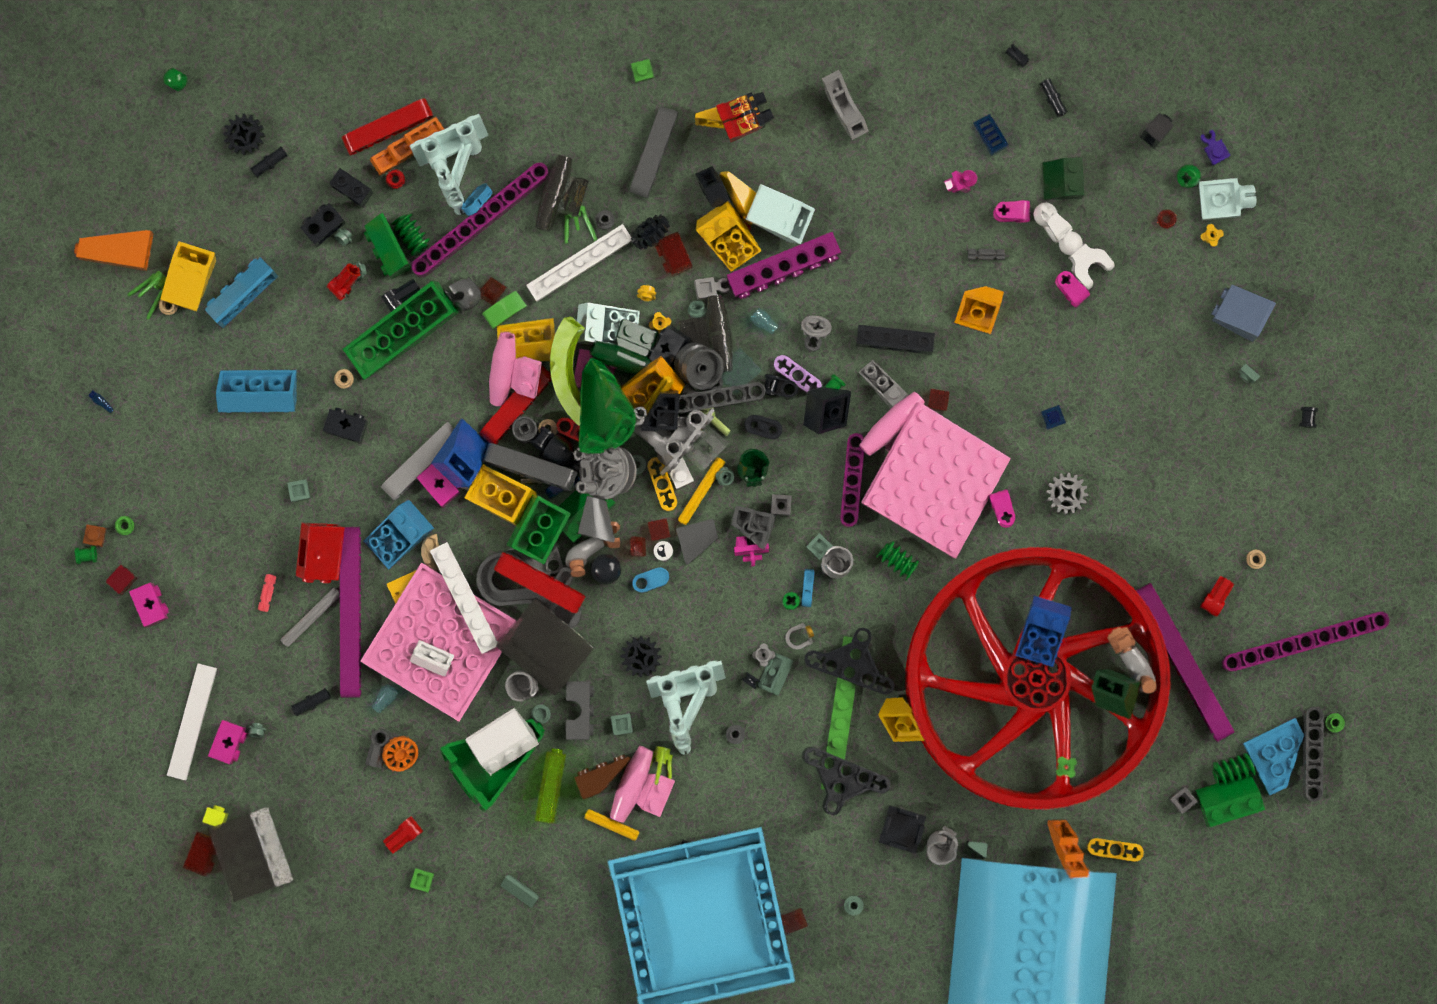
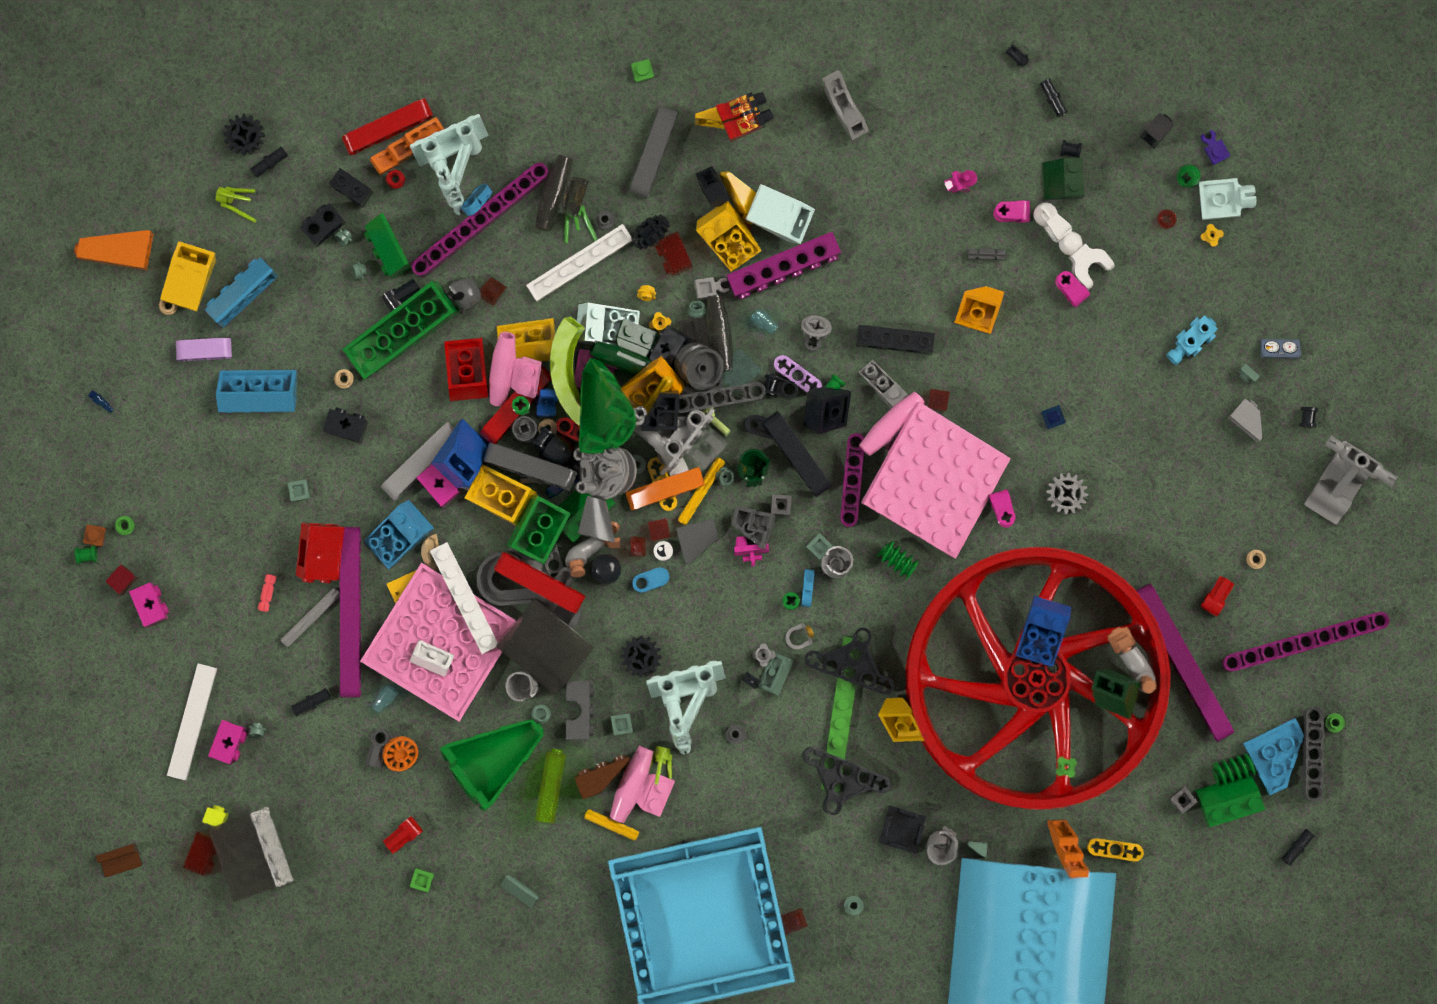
(119, 860): none -> reddish brown panel
(155, 280): bright green plant -> none
(175, 79): green piece -> none
(203, 348): none -> lavender beam
(227, 195): none -> lime plant
(343, 282): red piece -> none
(412, 236): green piece -> none
(466, 369): none -> red slope
(502, 741): white slope -> none
(504, 309): bright green slope -> none
(525, 410): none -> green bush
(546, 403): none -> blue bracket
(665, 488): none -> orange slope
(796, 454): none -> black beam
(1001, 146): clear blue slope -> none
(1070, 149): none -> black bush
(1197, 335): none -> medium azure brick
(1242, 312): sand blue slope -> none
(1248, 419): none -> light grey slope
(1280, 349): none -> slope
(1298, 847): none -> black pin
(1342, 480): none -> light grey plate

